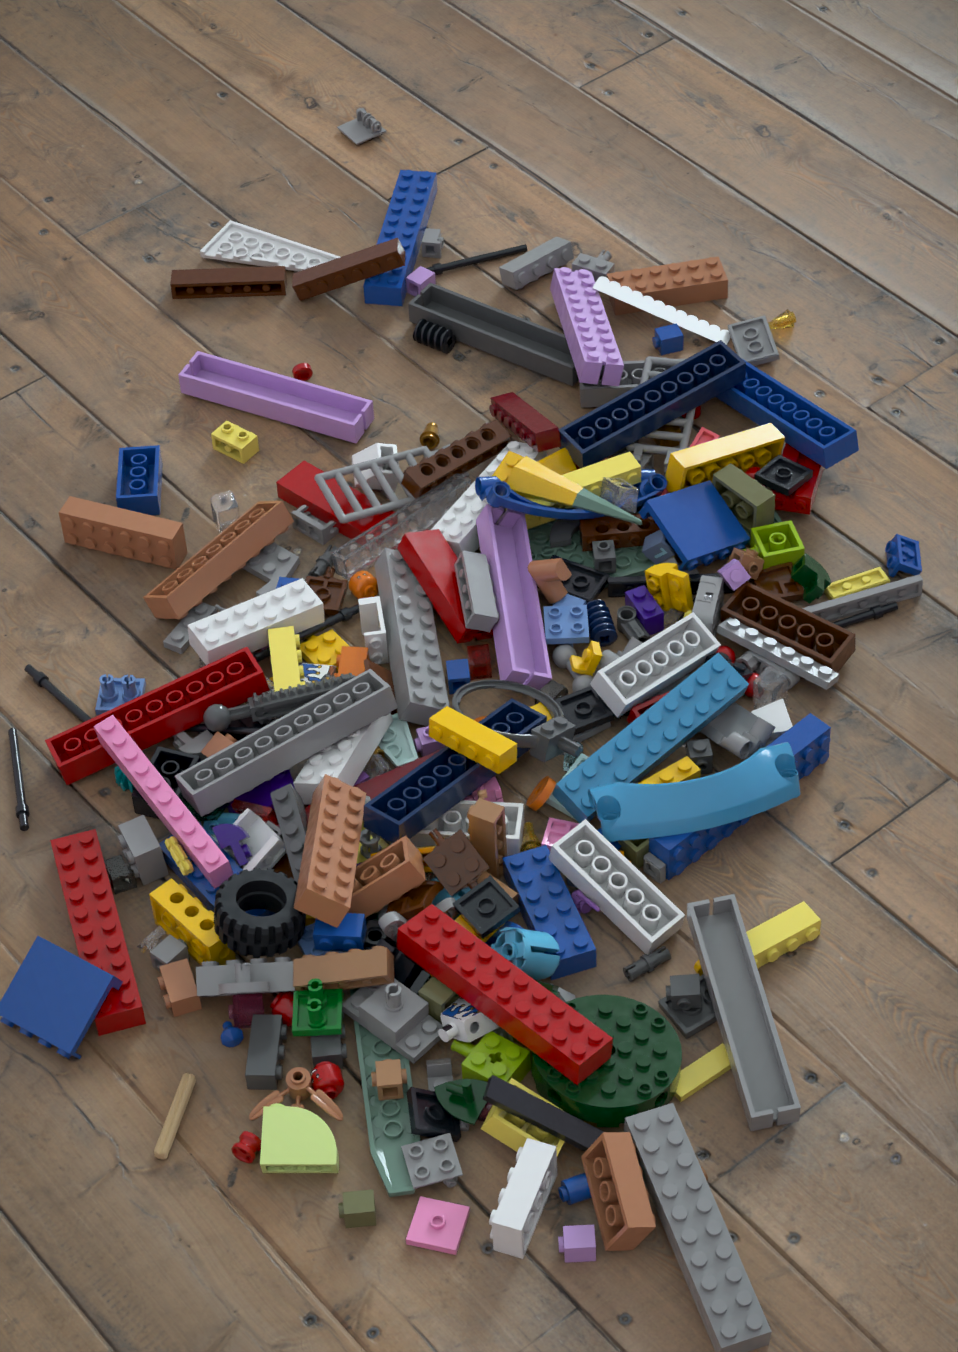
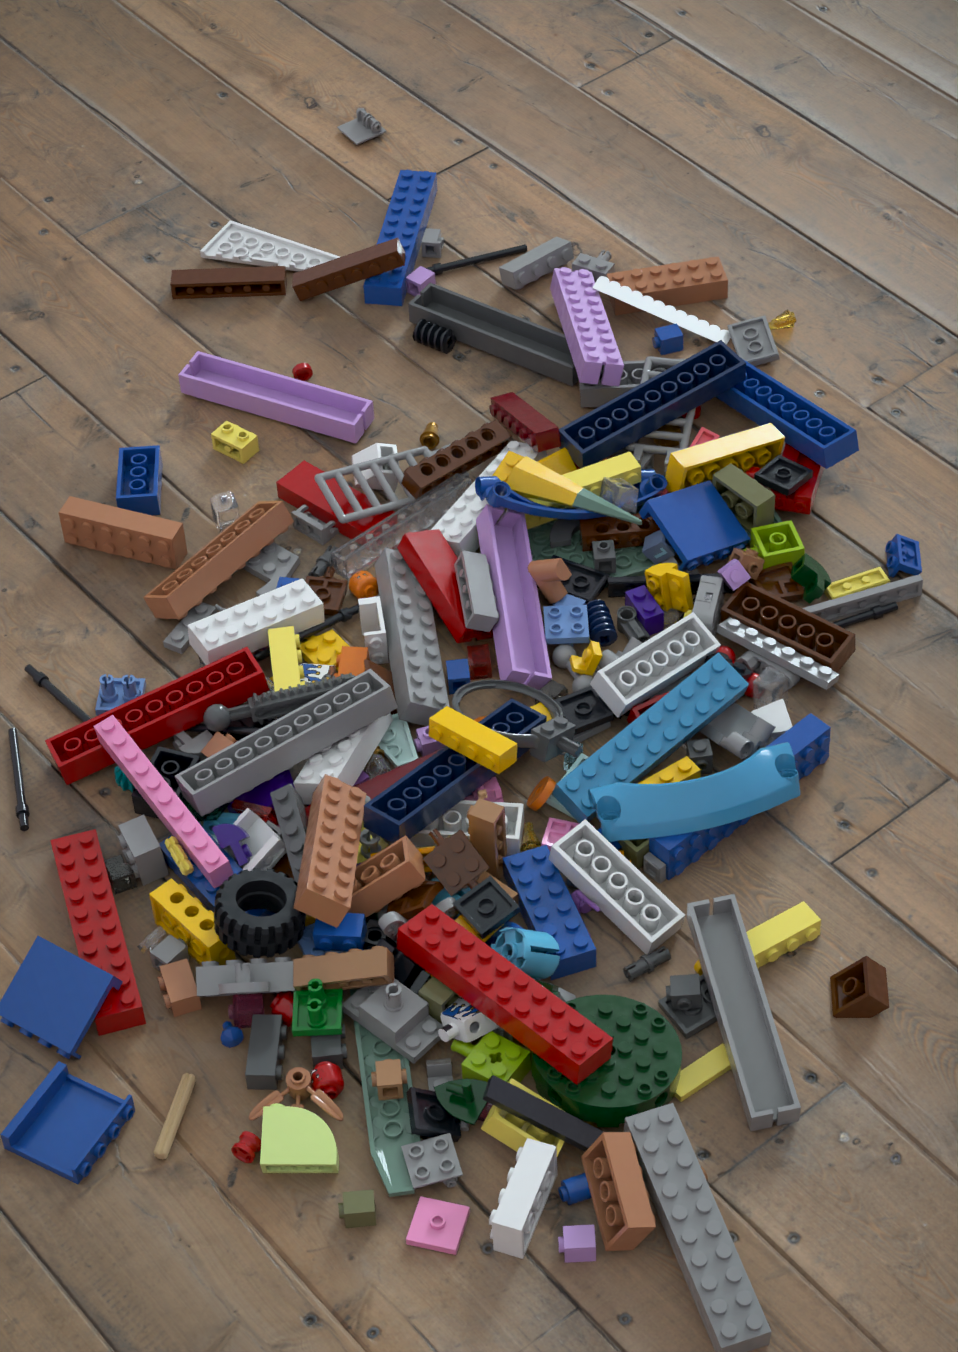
(67, 1124): none -> blue panel
(859, 990): none -> reddish brown slope

